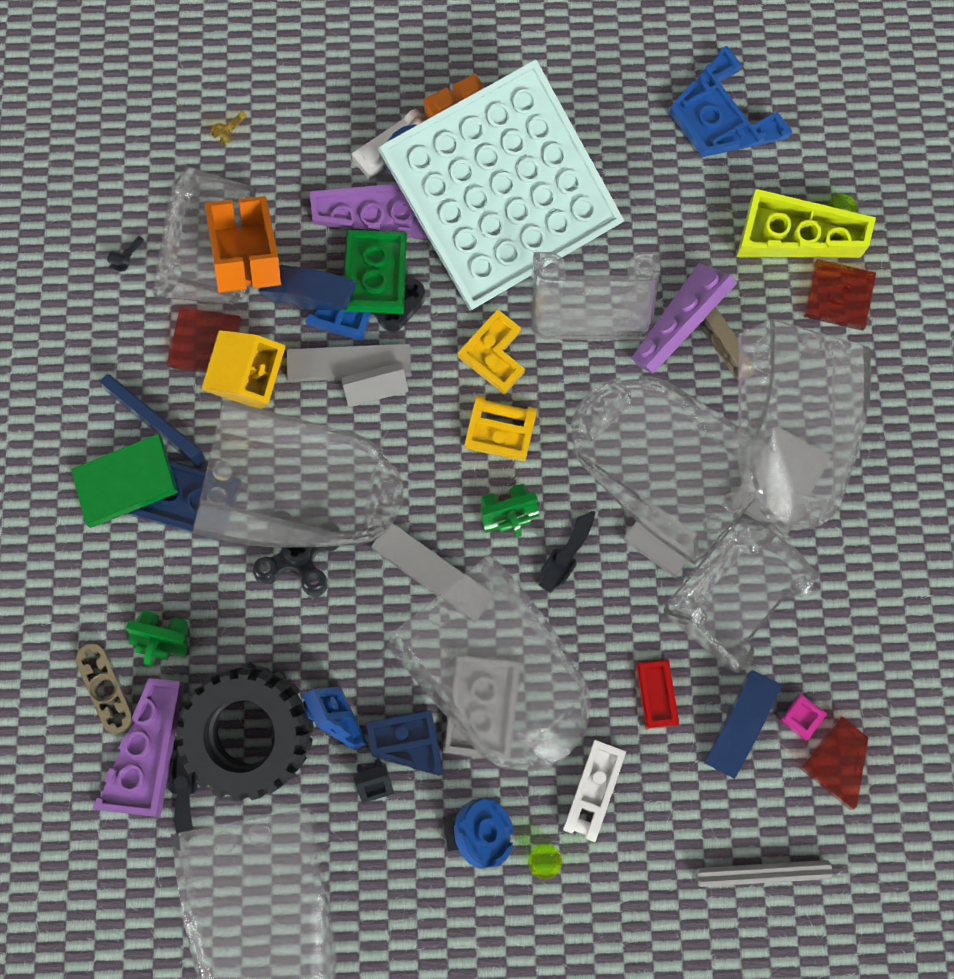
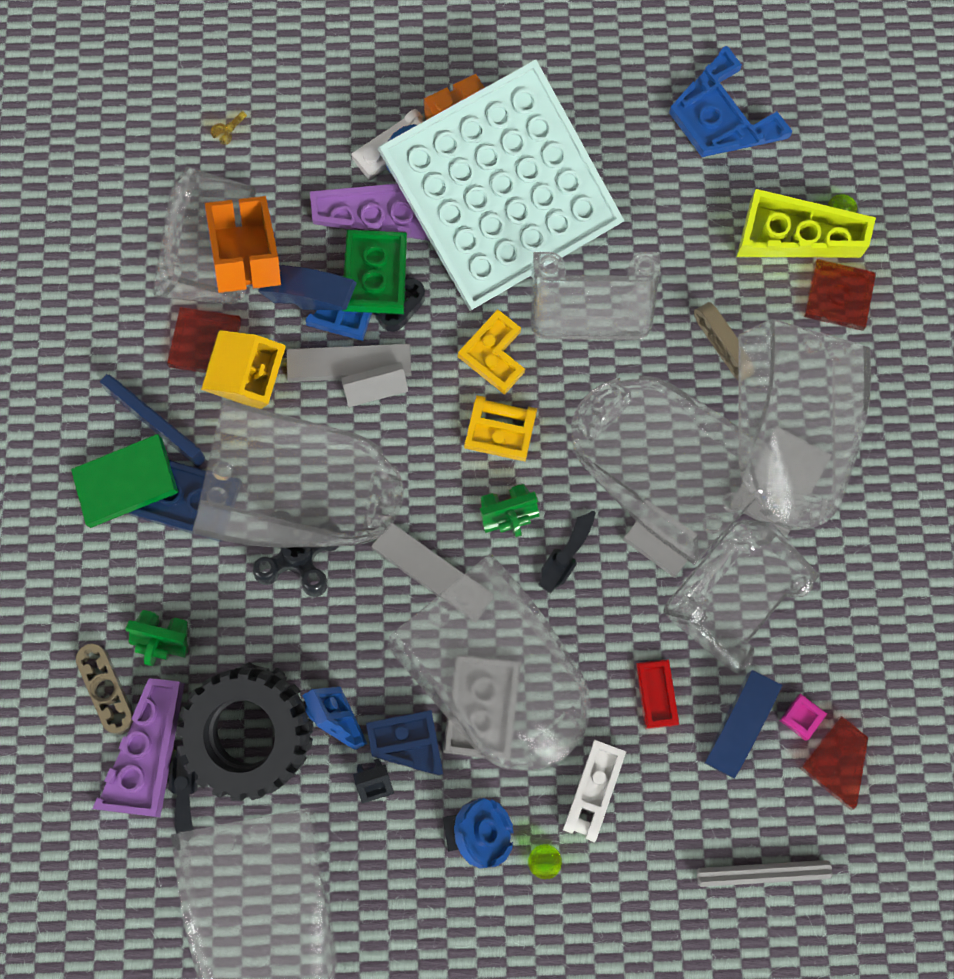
(121, 261): black hand -> none
(686, 311): medium lavender wing -> none

